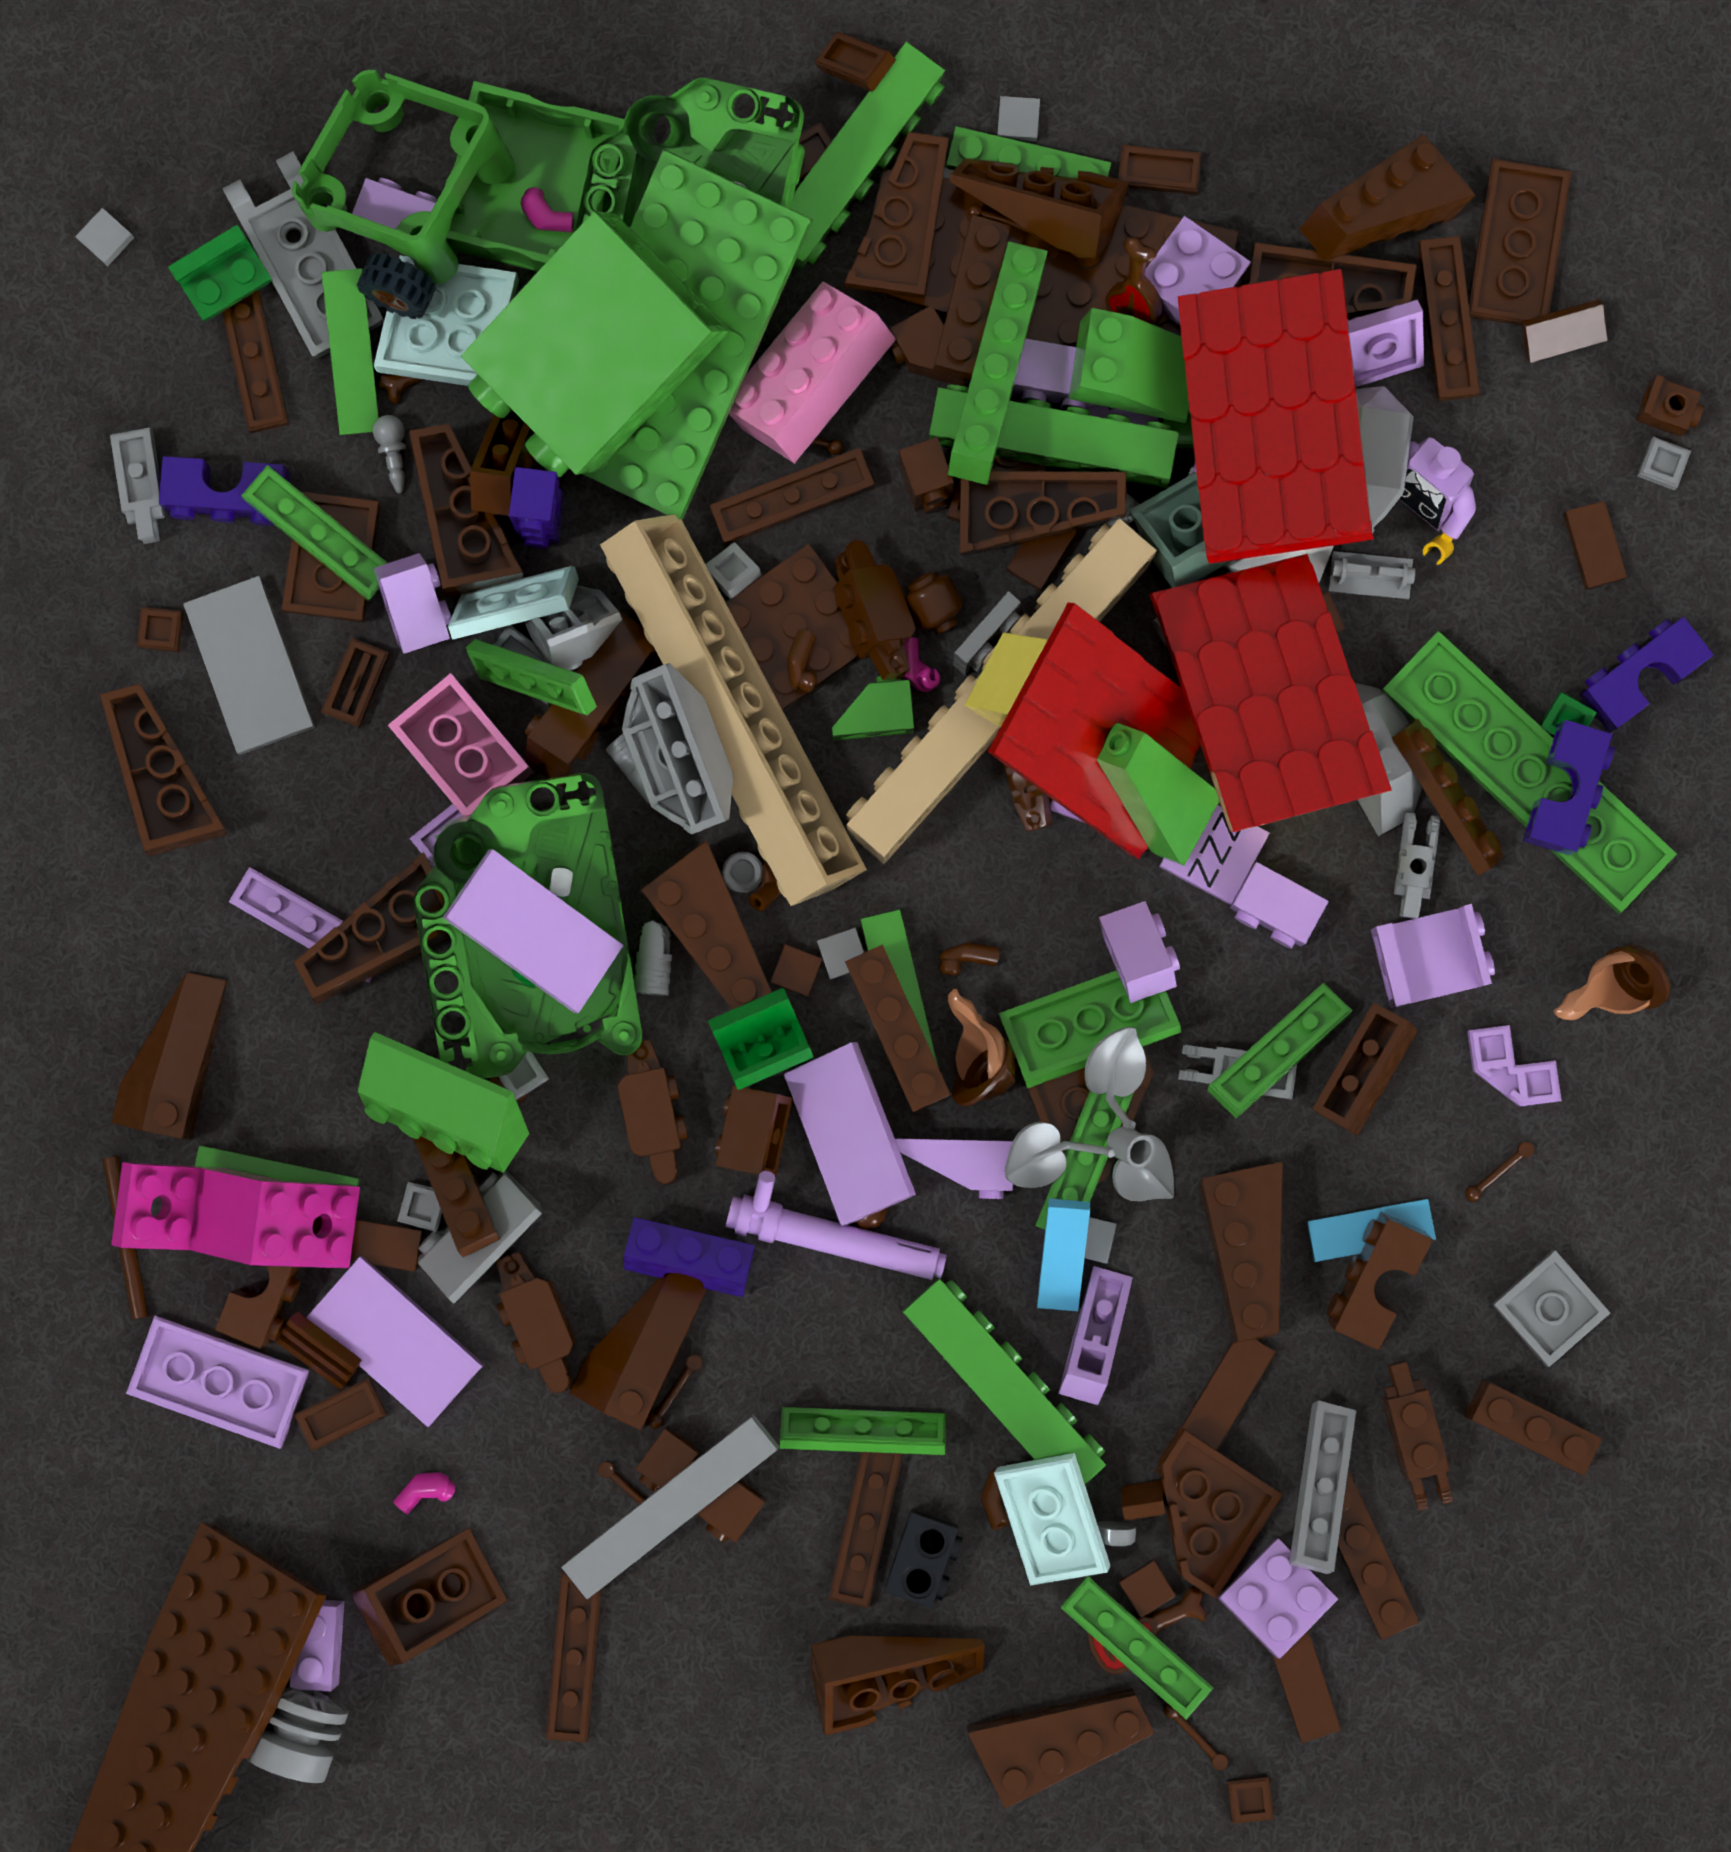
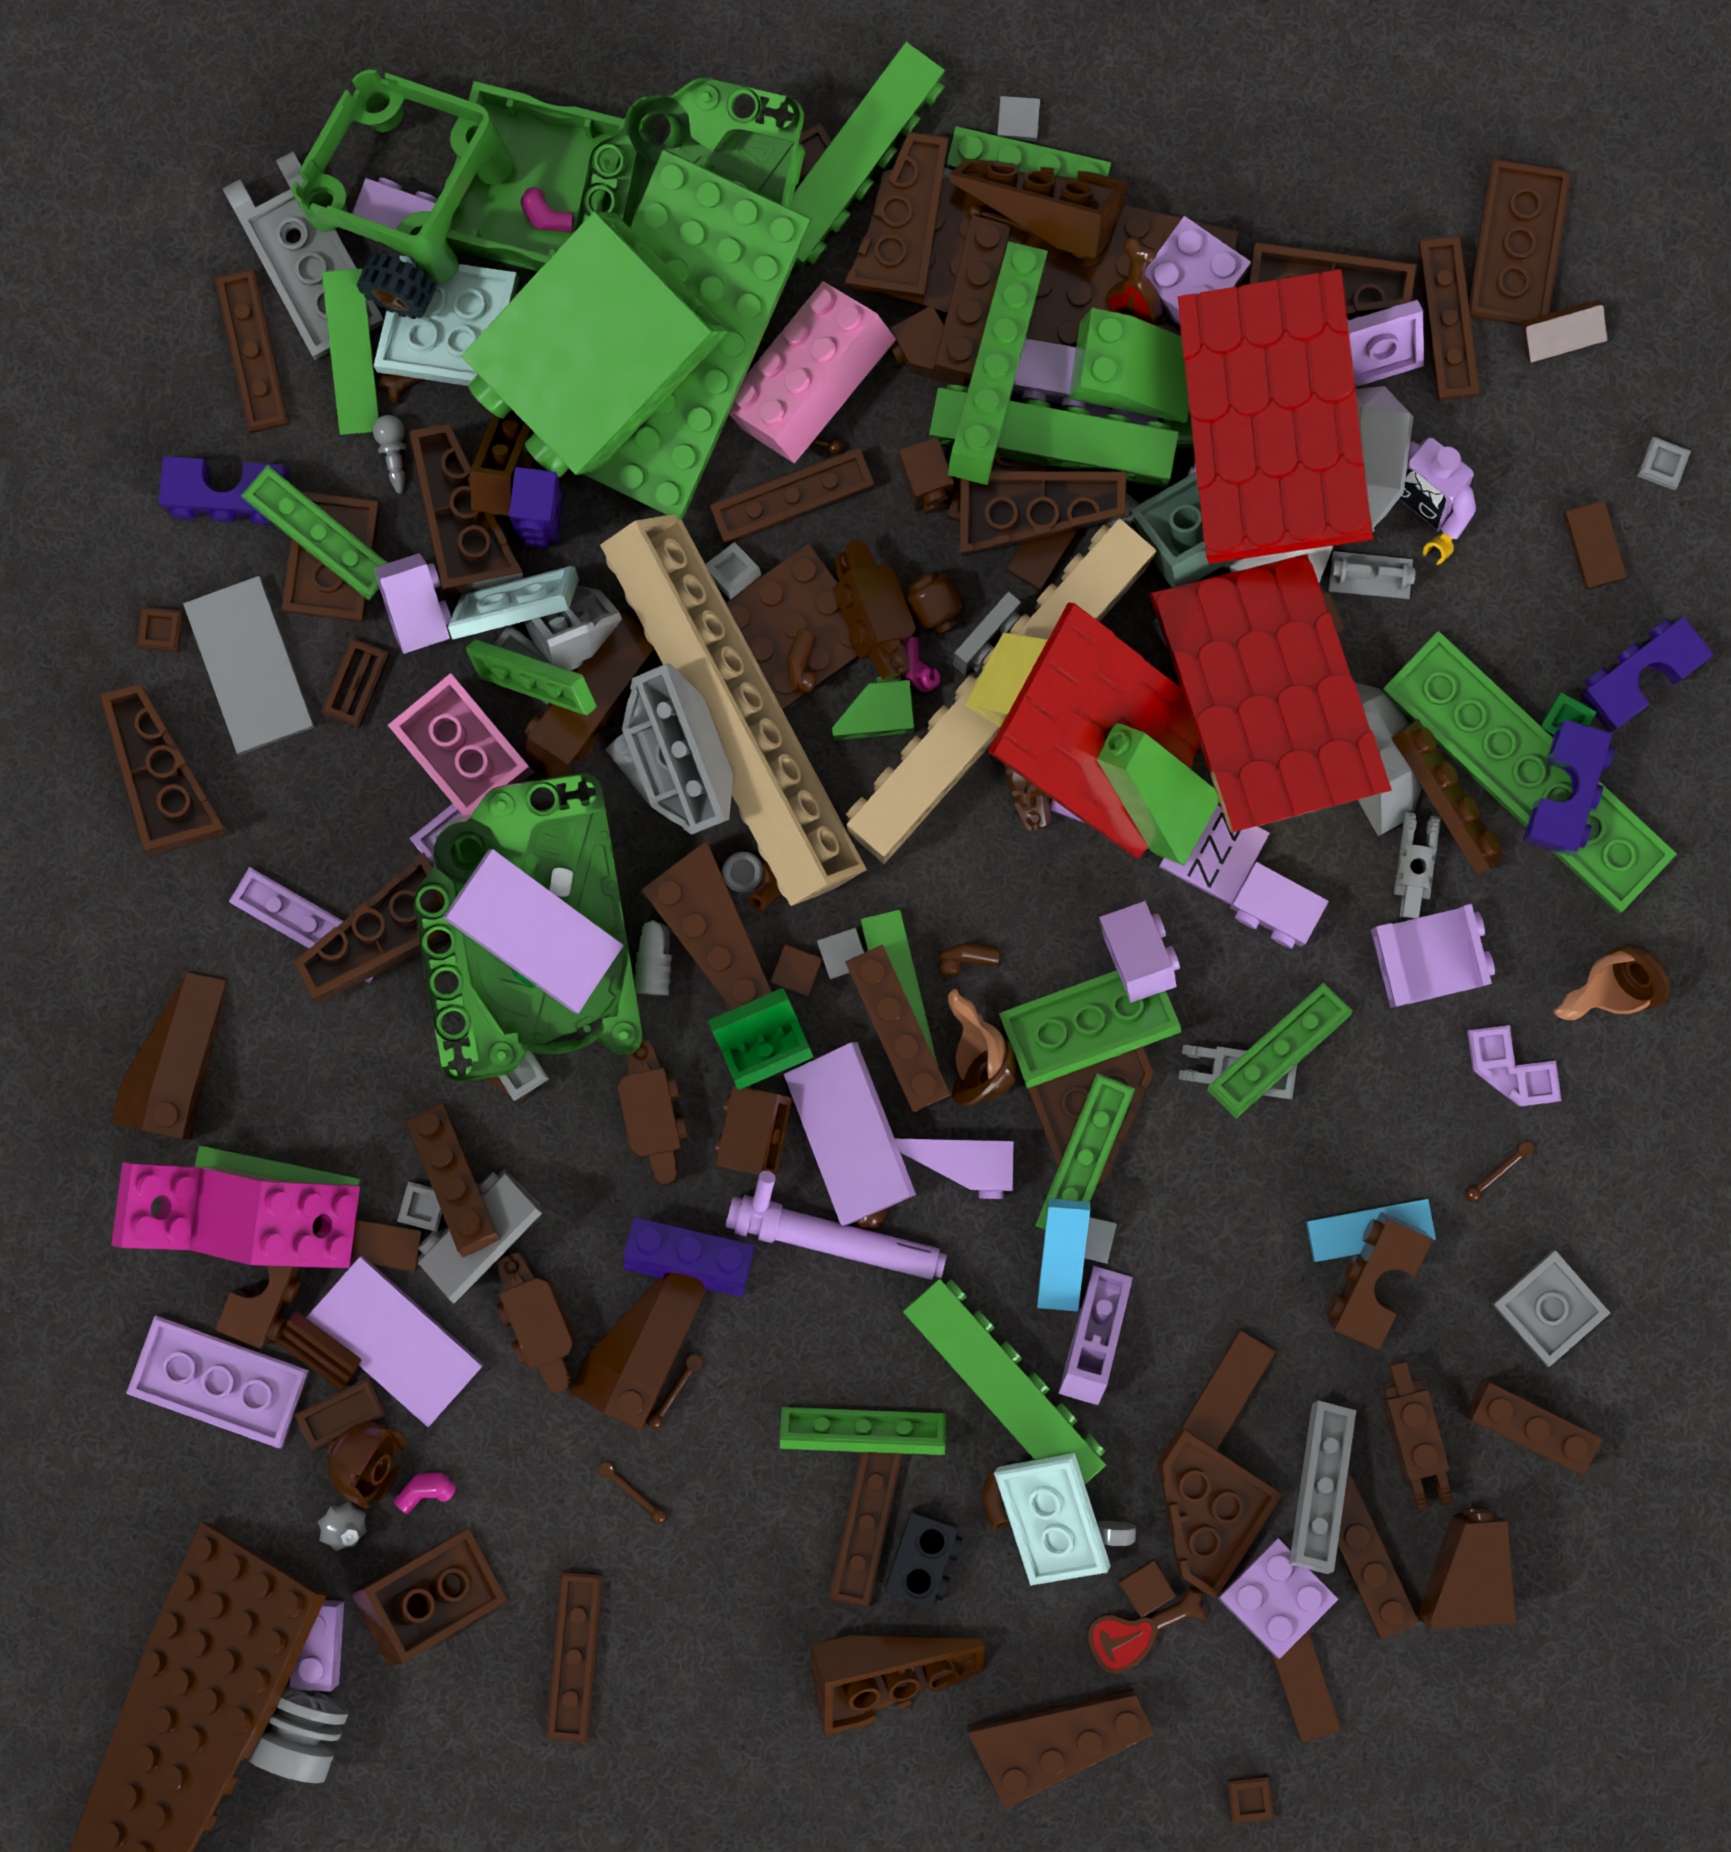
(104, 237): light grey tile -> none
(128, 1255): reddish brown bar -> none
(138, 481): light grey hinge -> none
(220, 273): green bracket -> none
(342, 1526): none -> light grey piece
(363, 1461): none -> reddish brown cylinder
(441, 1104): bright green slope -> none
(670, 1506): light grey tile -> none
(727, 1514): reddish brown arch -> none
(855, 61): reddish brown tile -> none
(1136, 1647): bright green tile -> none
(1143, 1165): light grey plant -> none
(1143, 1500): reddish brown tile -> none
(1160, 169): reddish brown tile -> none
(1218, 1760): reddish brown hinge -> none
(1245, 1235): reddish brown wedge -> none
(1365, 1069): reddish brown brick -> none
(1390, 199): reddish brown wedge -> none
(1471, 1574): none -> reddish brown slope
(1657, 412): reddish brown brick -> none

